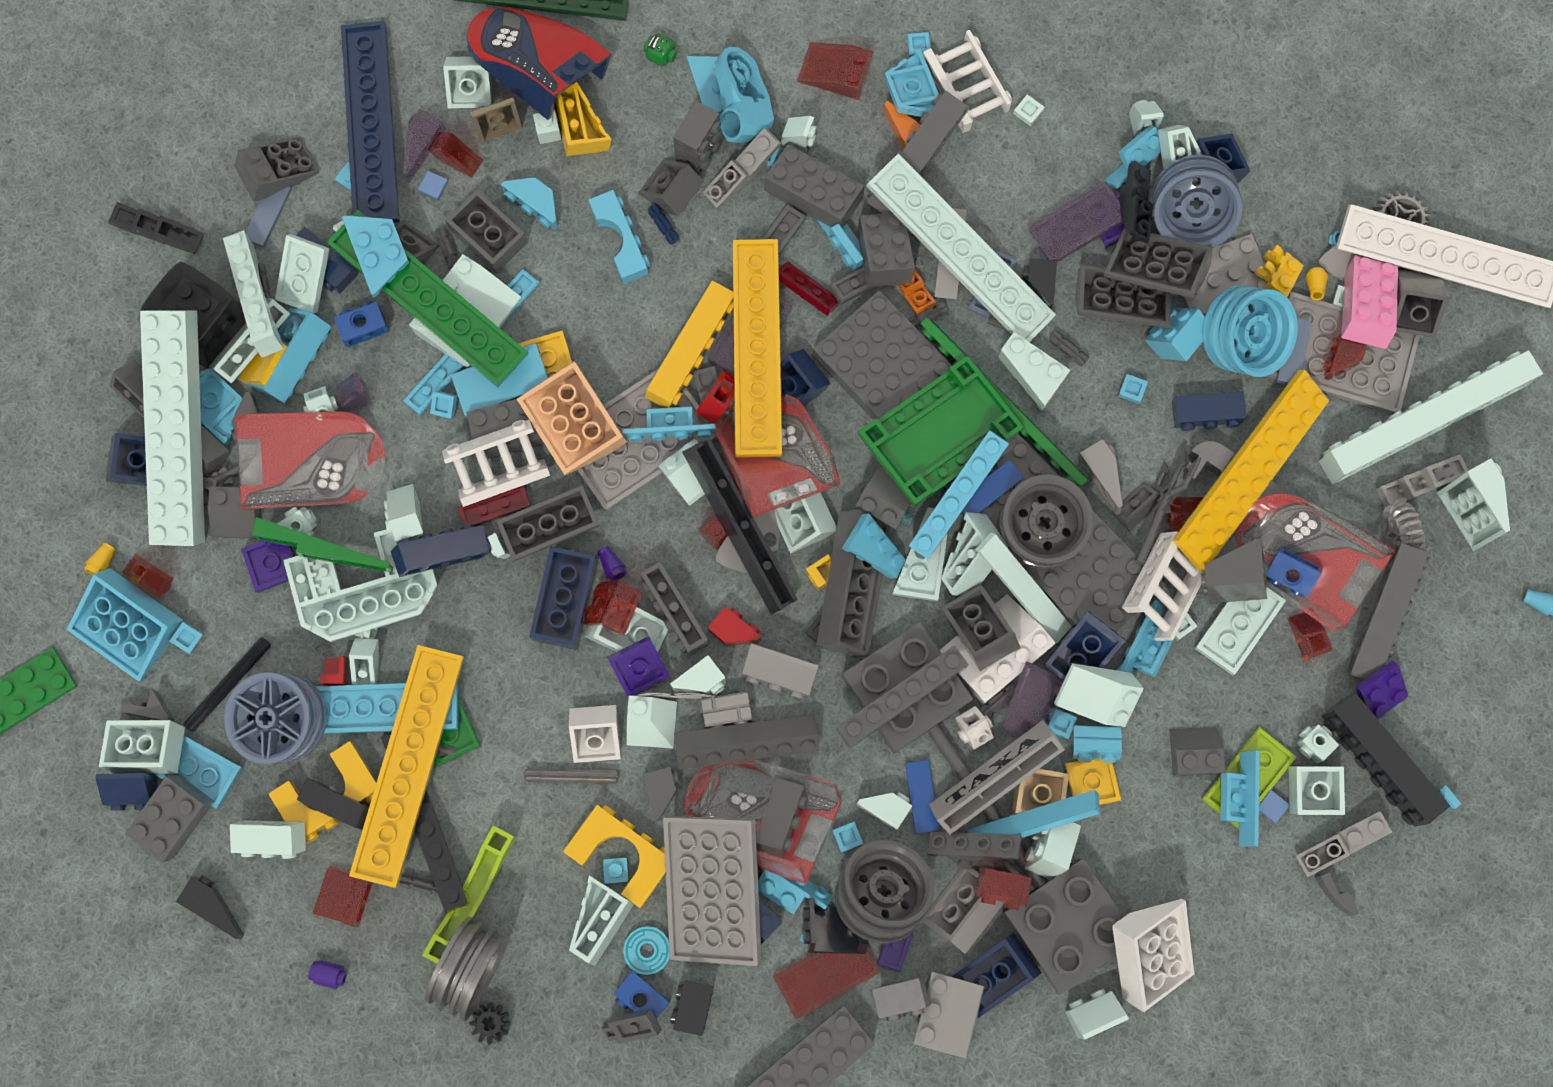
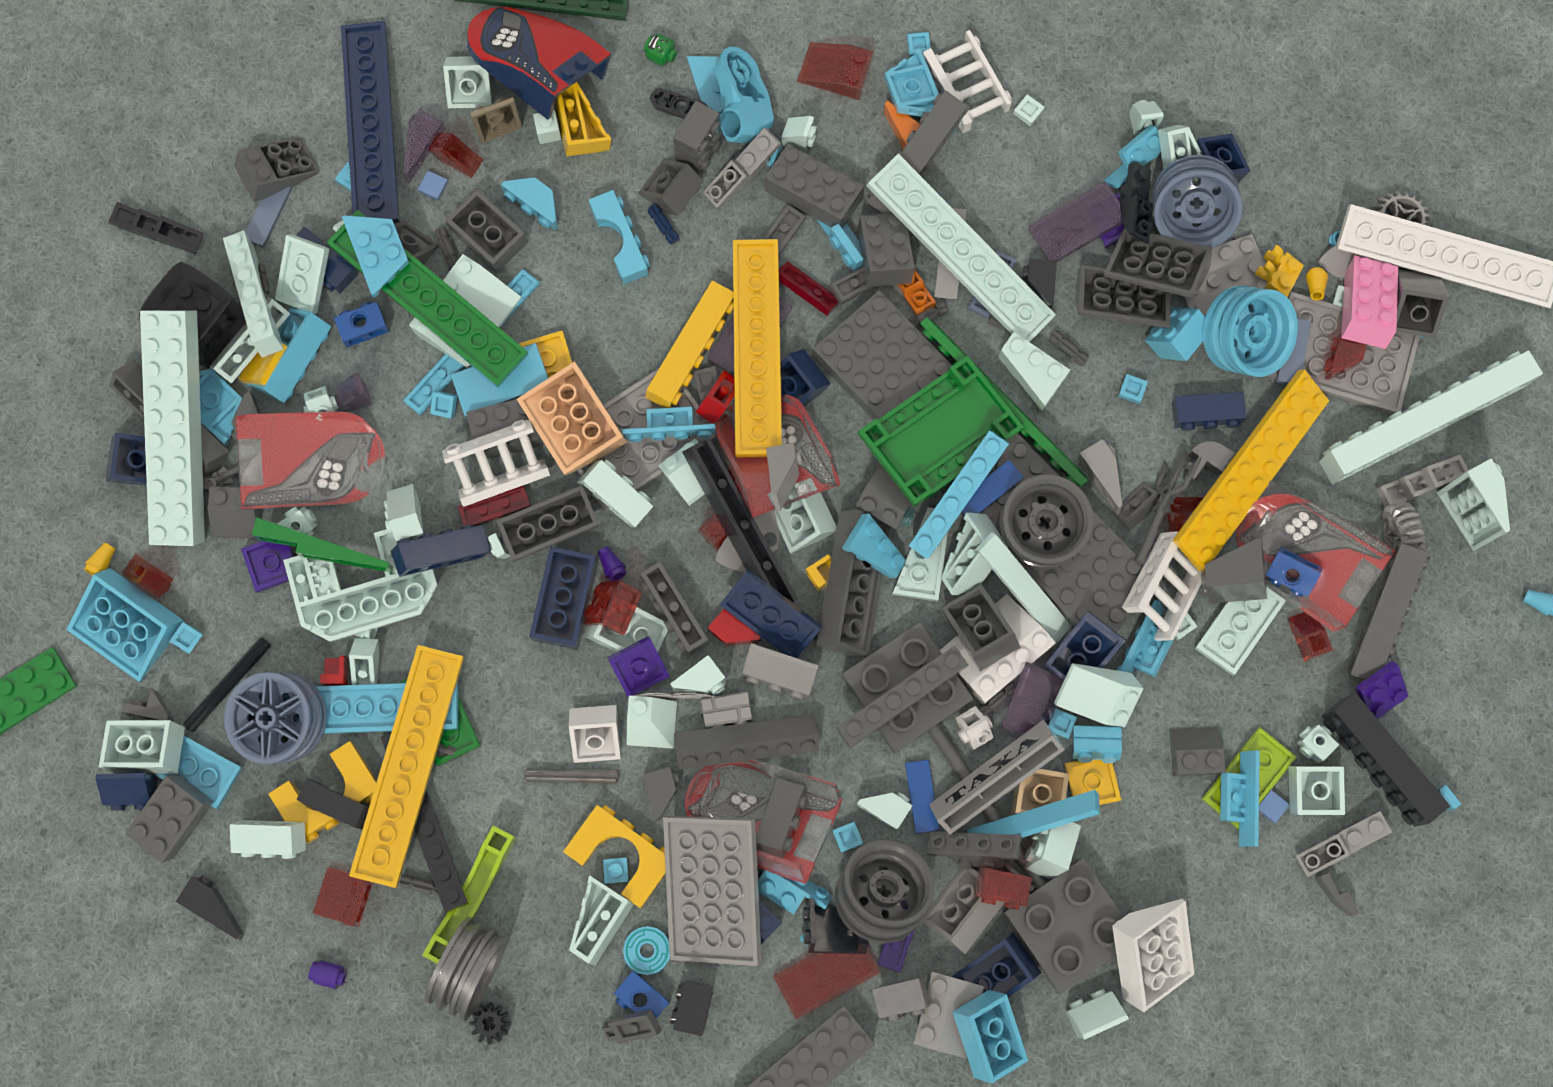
(616, 492): none -> light aqua wedge
(673, 98): none -> black beam
(770, 615): none -> dark blue plate
(783, 471): none -> light grey slope
(990, 1036): none -> medium azure brick

